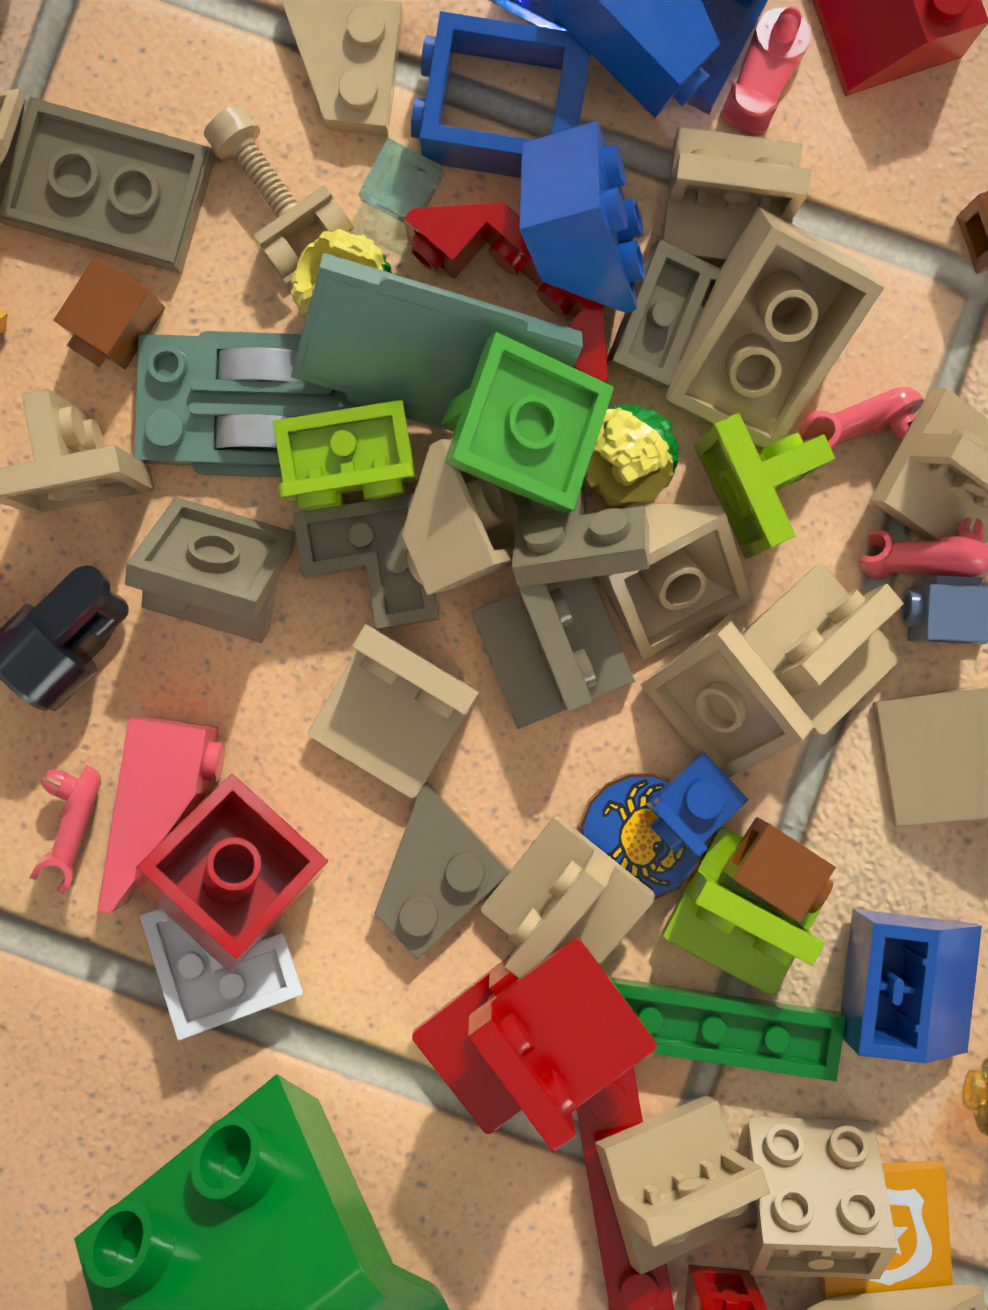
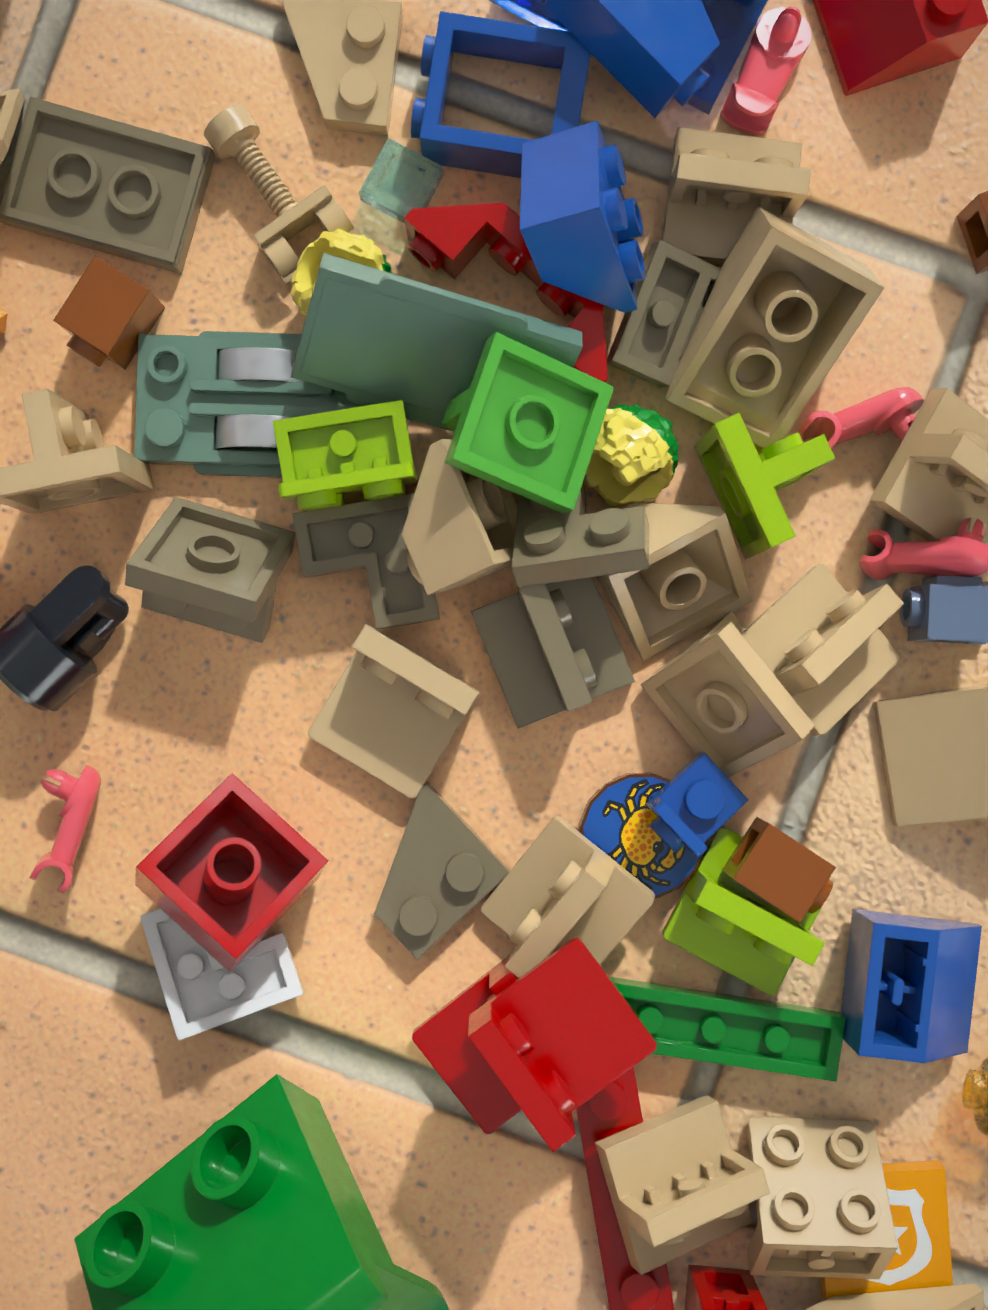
(159, 784): coral slope -> none

